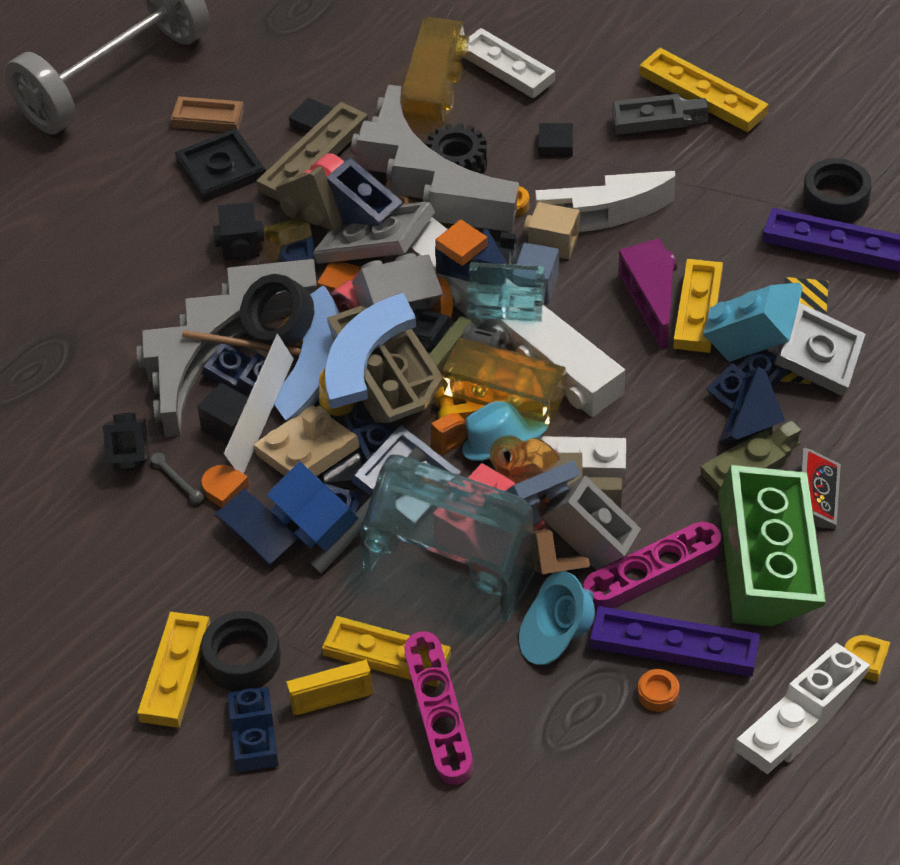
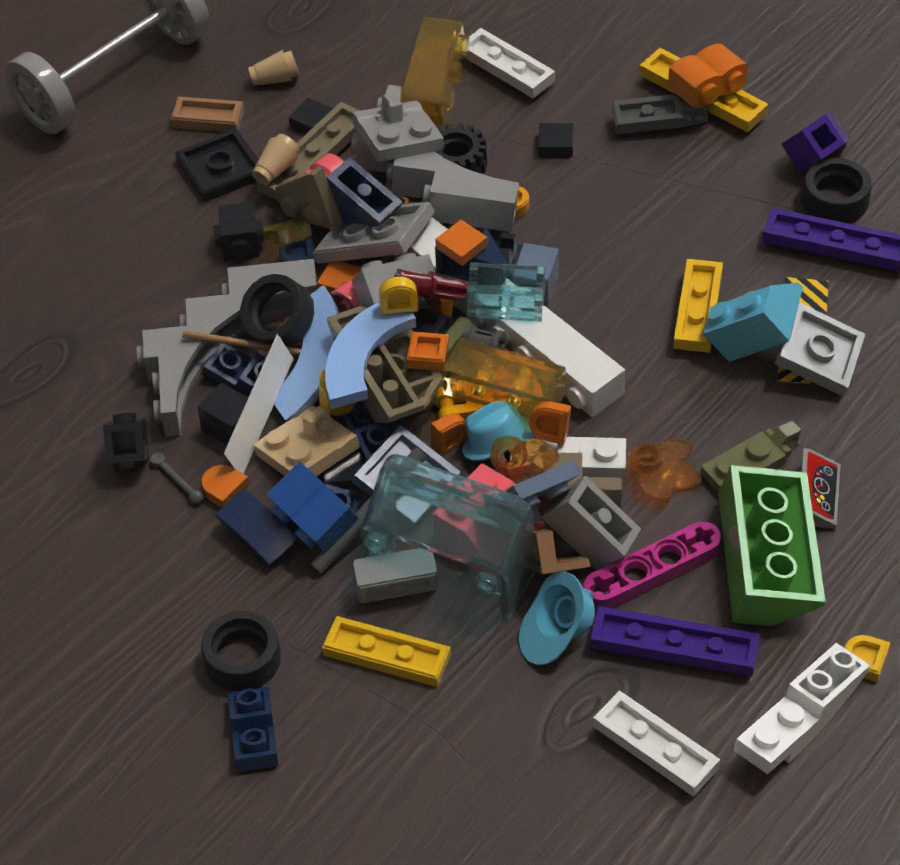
(173, 670): yellow plate -> none
(274, 69): none -> tan cone
(275, 158): none -> tan cone
(329, 687): yellow tile -> none
(395, 575): none -> light grey slope
(397, 129): none -> light grey hinge
(398, 296): none -> yellow tile
(427, 351): none -> orange tile
(432, 286): none -> dark red axle
(440, 706): dark pink beam -> none
(550, 421): none -> orange tile
(553, 228): tan brick -> none
(617, 202): white slope -> none
(648, 277): magenta slope -> none
(656, 743): none -> white plate
(658, 690): orange tile -> none
(663, 468): none -> clear orange plate
(707, 75): none -> orange brick
(728, 384): dark blue slope -> none
(753, 409): dark blue slope -> none
(815, 141): none -> dark purple slope

